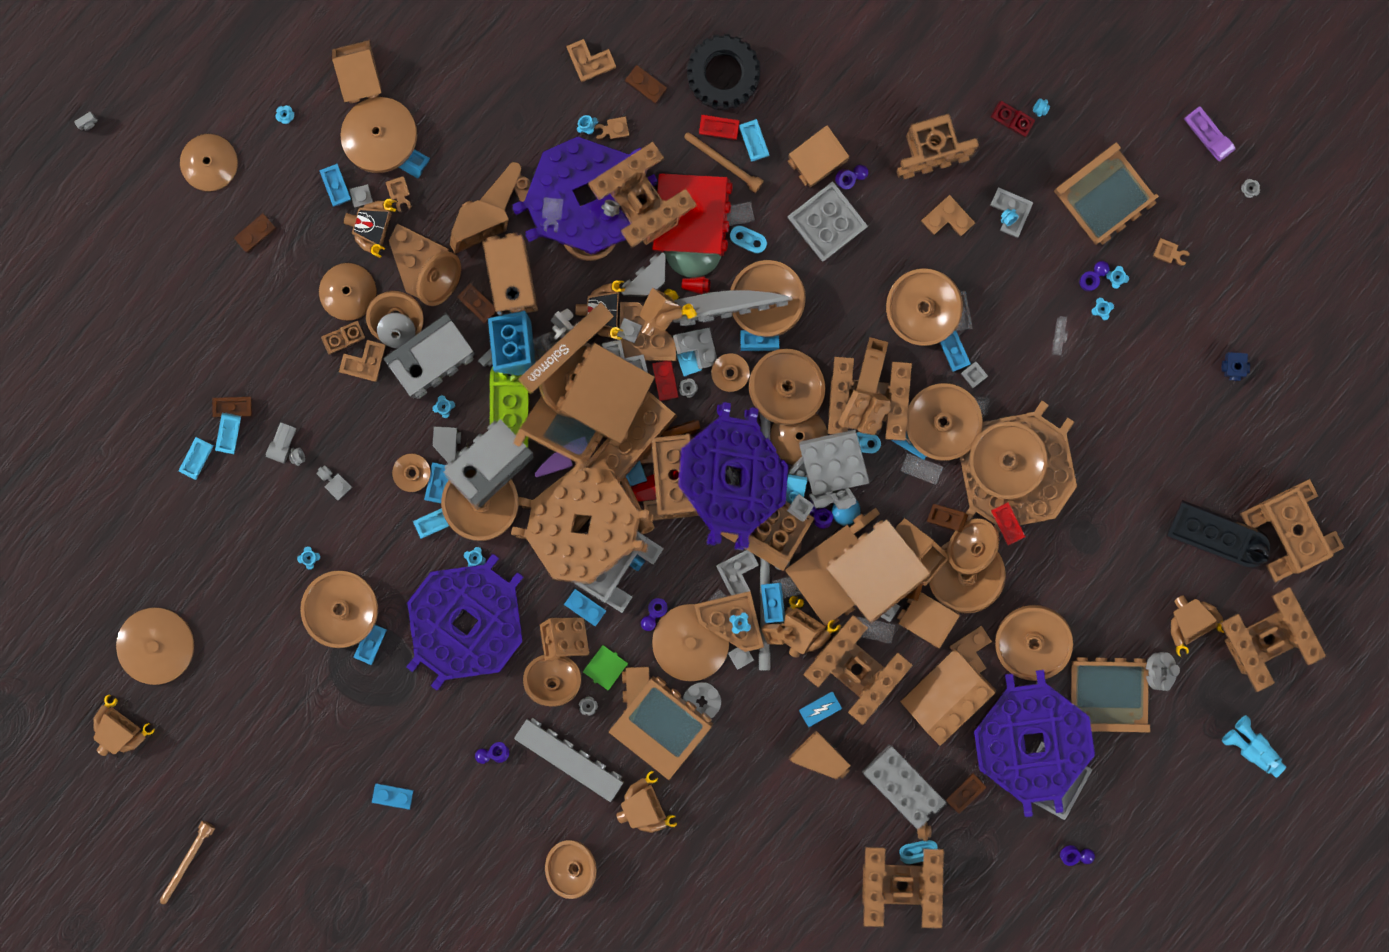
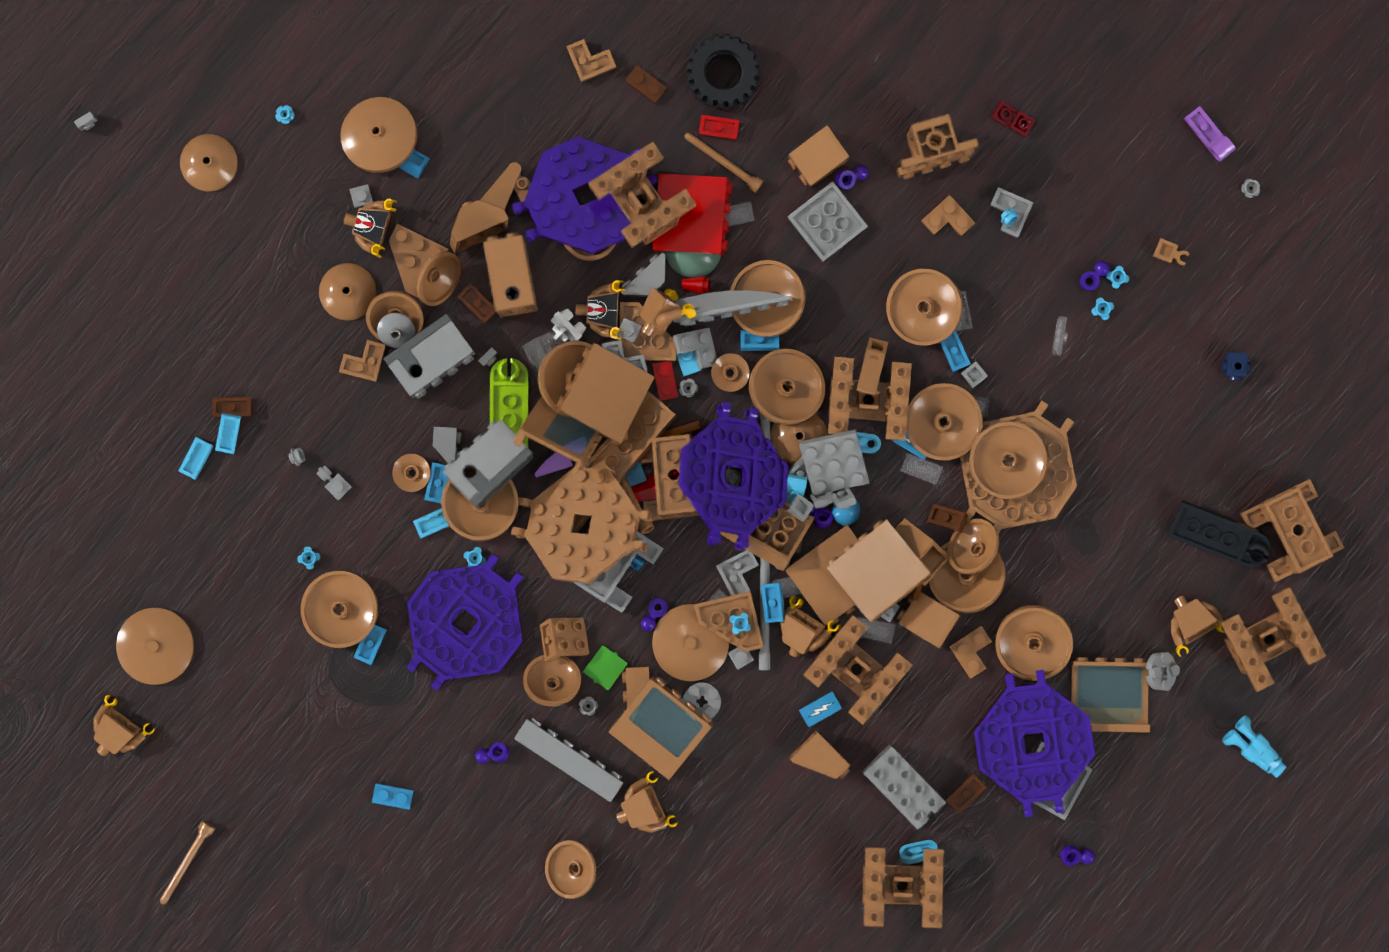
(254, 233): reddish brown plate -> none
(279, 447): light grey piece -> none
(335, 185): dark azure plate -> none
(343, 337): medium nougat slope -> none
(356, 71): medium nougat slope -> none
(398, 191): medium nougat plate -> none
(443, 401): medium azure plate -> none
(511, 343): dark azure slope -> none
(552, 210): clear plate -> none
(565, 347): medium nougat tile -> none
(585, 607): dark azure plate -> none
(586, 124): medium azure plate -> none
(611, 208): light grey plate -> none
(616, 128): medium nougat plate -> none
(748, 239): medium azure plate -> none
(754, 140): medium azure plate -> none
(776, 635): medium nougat plate -> none
(861, 520): medium nougat plate -> none
(865, 412): medium nougat plate -> none
(924, 832): medium nougat plate -> none
(948, 696): medium nougat slope -> none
(1008, 524): red plate -> none
(1041, 107): medium azure plate -> none
(1105, 195): clear light blue panel -> none

